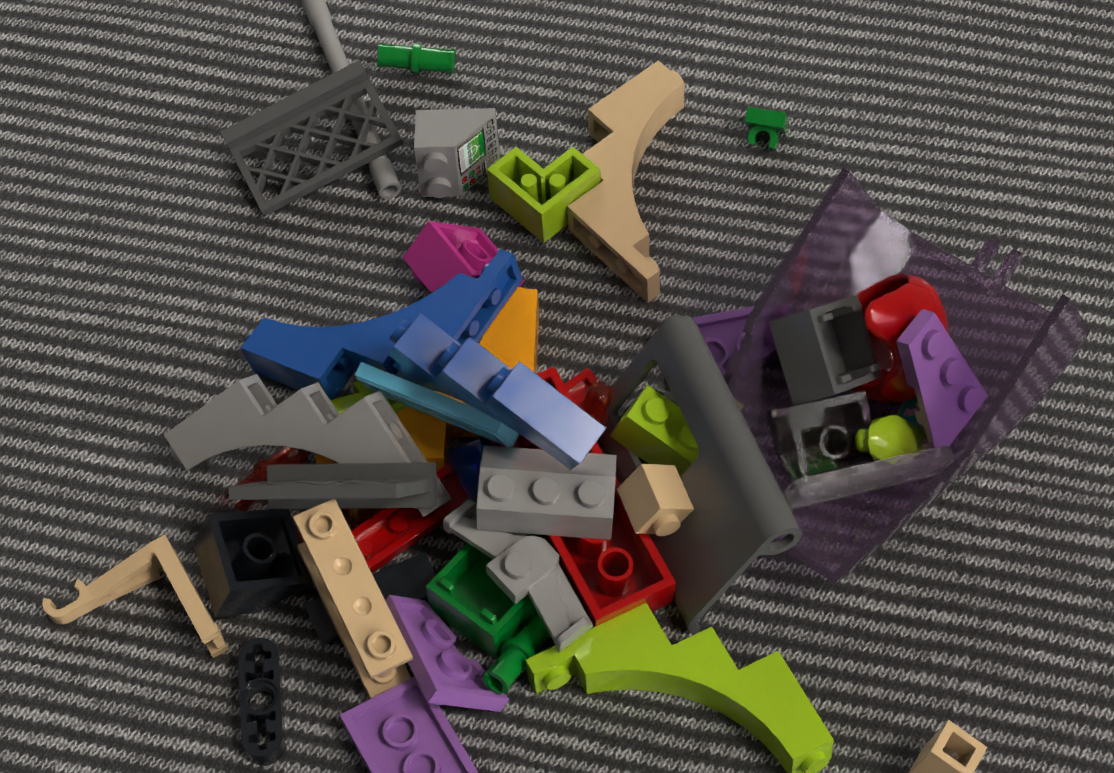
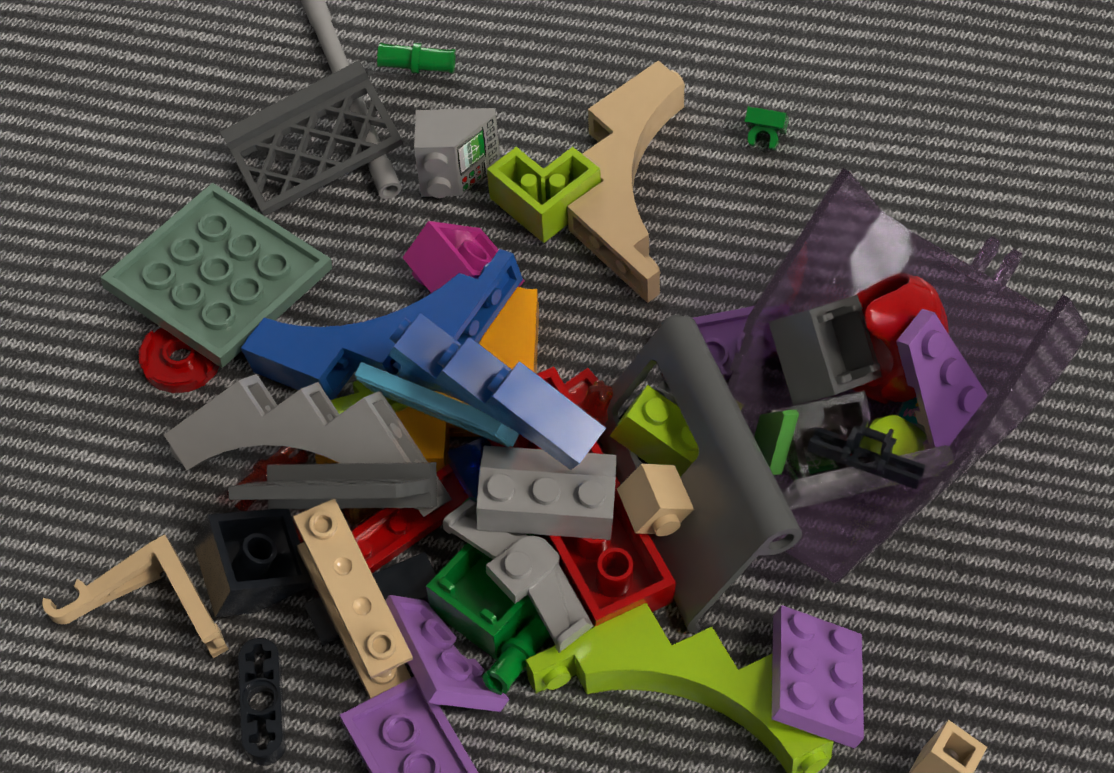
(171, 374): none -> red tile
(216, 273): none -> sand green plate
(775, 436): none -> bright green tile
(817, 677): none -> medium lavender plate
(884, 464): none -> black piece

